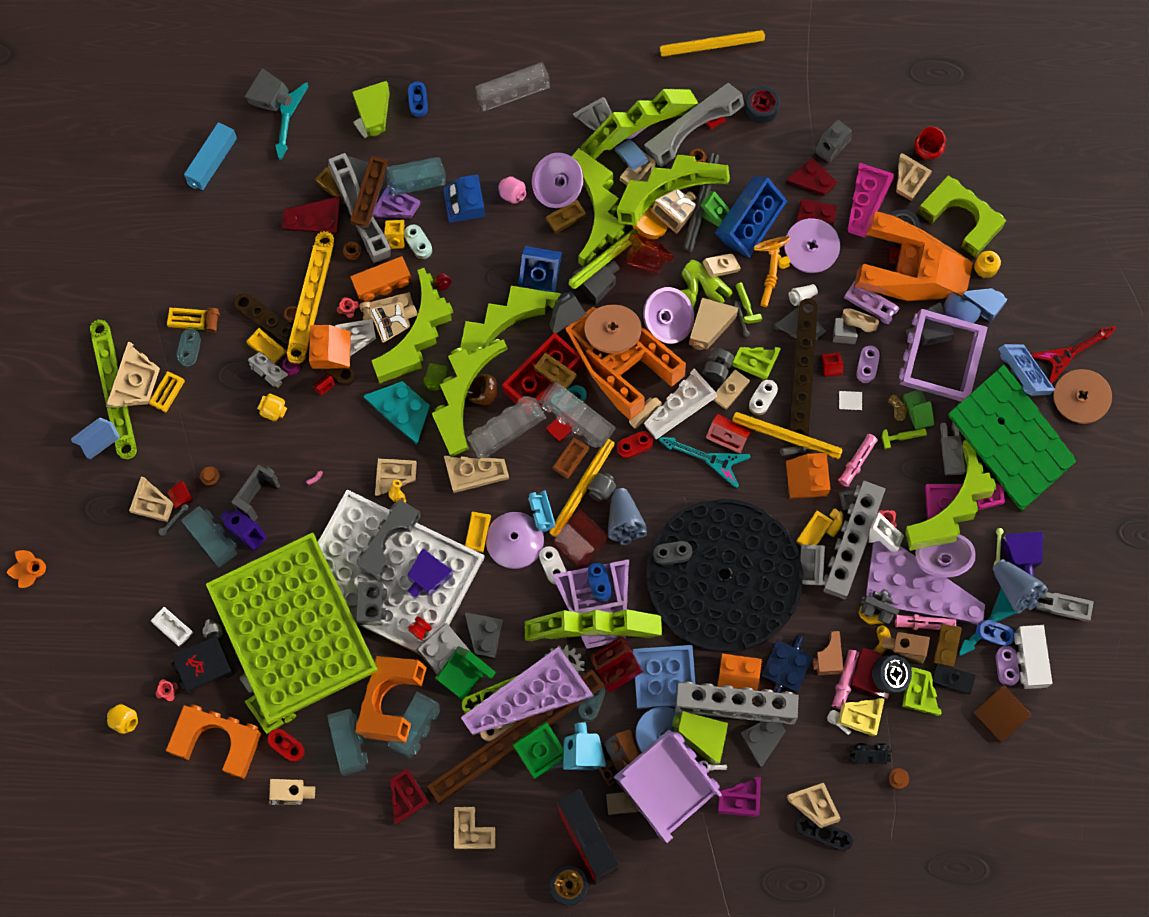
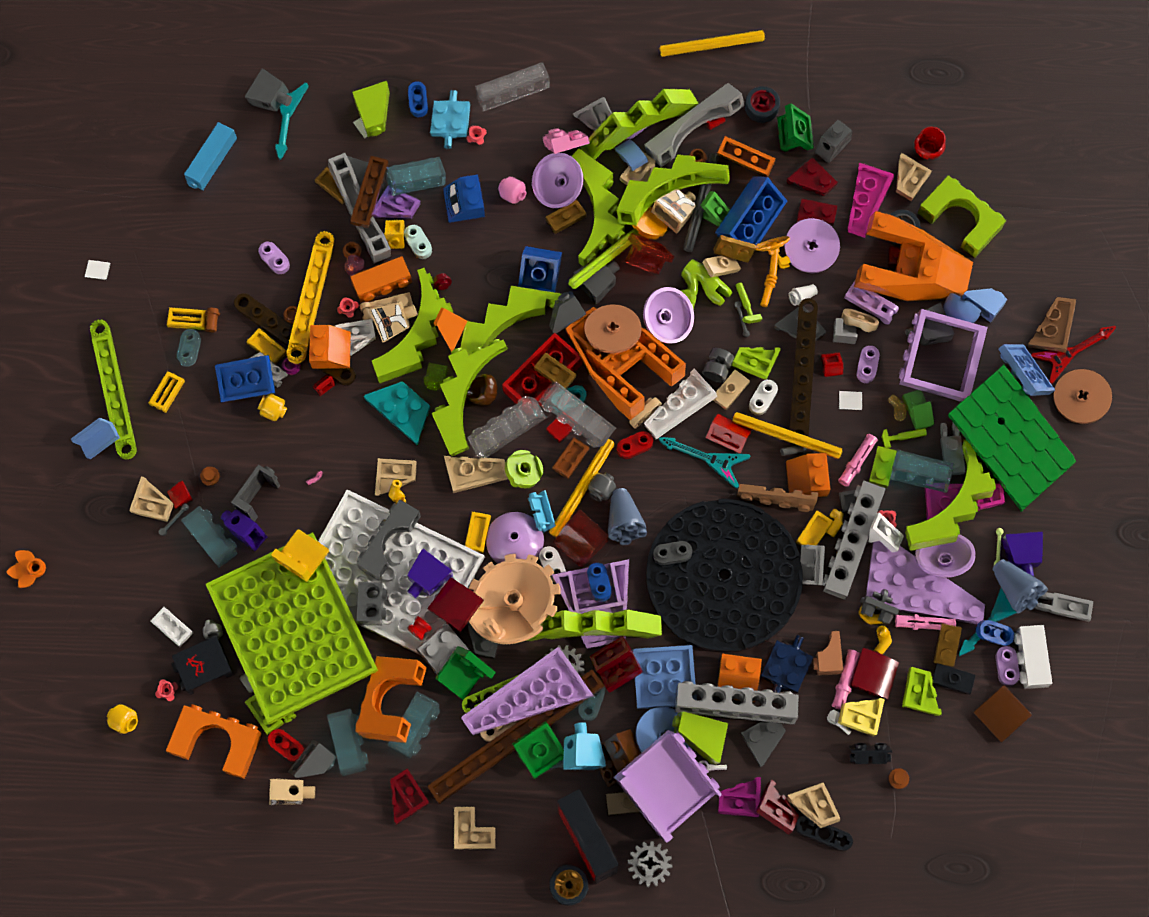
(97, 269): none -> white sticker
(134, 380): tan wing -> none
(245, 378): none -> blue plate
(273, 257): none -> lavender plate
(301, 555): none -> yellow bracket
(313, 761): none -> dark grey slope
(314, 216): dark red wing -> none
(353, 265): none -> clear pink piece
(450, 119): none -> medium azure plate
(450, 326): none -> orange slope
(455, 604): none -> dark red slope
(473, 130): none -> coral plate
(502, 584): none -> light nougat piece
(519, 478): none -> lime plate
(559, 140): none -> bright pink plate
(660, 865): none -> light grey gear
(711, 322): tan slope -> none
(734, 248): none -> pearl gold plate
(746, 156): none -> orange brick
(777, 809): none -> dark red wing
(778, 496): none -> medium nougat wing
(795, 129): none -> green bracket
(882, 466): none -> lime plate
(882, 674): wheel -> none
(915, 645): medium nougat torso -> none
(922, 471): none -> clear light blue brick
(987, 264): yellow head -> none
(1056, 327): none -> medium nougat wing

